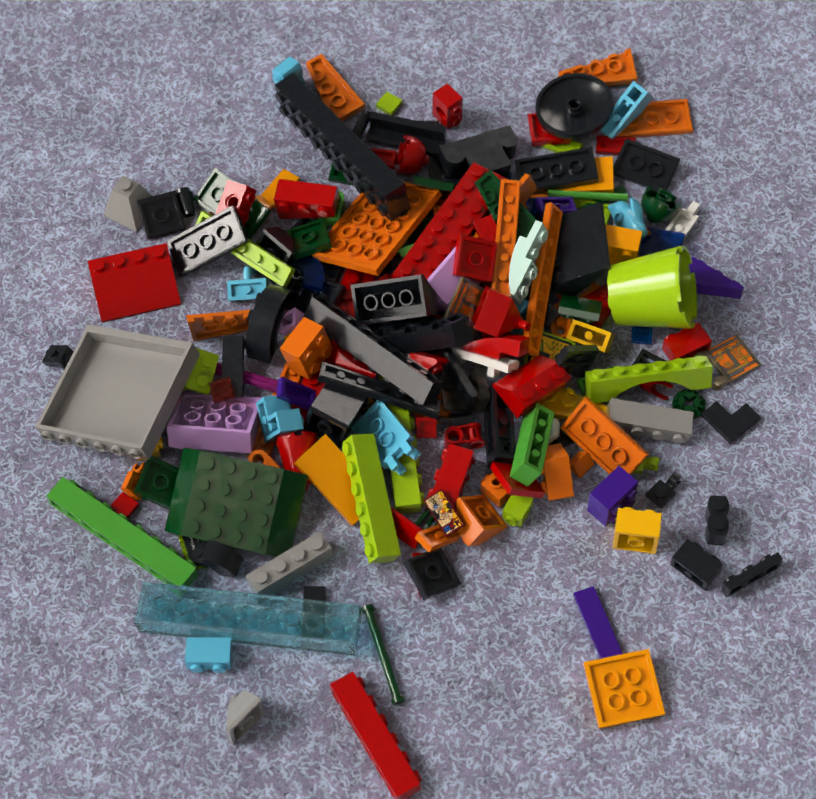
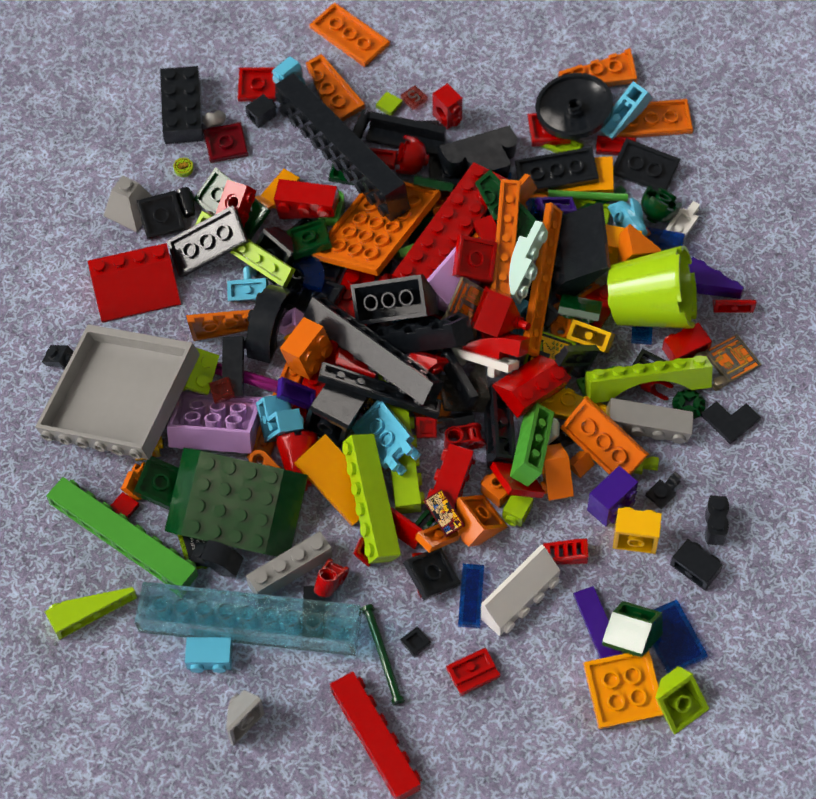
(79, 612): none -> lime slope
(181, 105): none -> black brick
(183, 167): none -> tile
(214, 119): none -> light grey plate
(225, 142): none -> dark red tile
(255, 82): none -> red tile
(261, 110): none -> black brick
(330, 578): none -> red piece
(349, 34): none -> orange tile
(359, 552): none -> red slope
(414, 97): none -> clear red tile
(415, 641): none -> black tile
(471, 595): none -> clear blue tile
(473, 671): none -> red plate
(520, 591): none -> white slope
(574, 544): none -> red slope
(633, 629): none -> slope
(634, 244): none -> orange slope
(679, 641): none -> clear blue tile
(680, 699): none -> lime slope
(734, 306): none -> red slope
(751, 574): black plate -> none

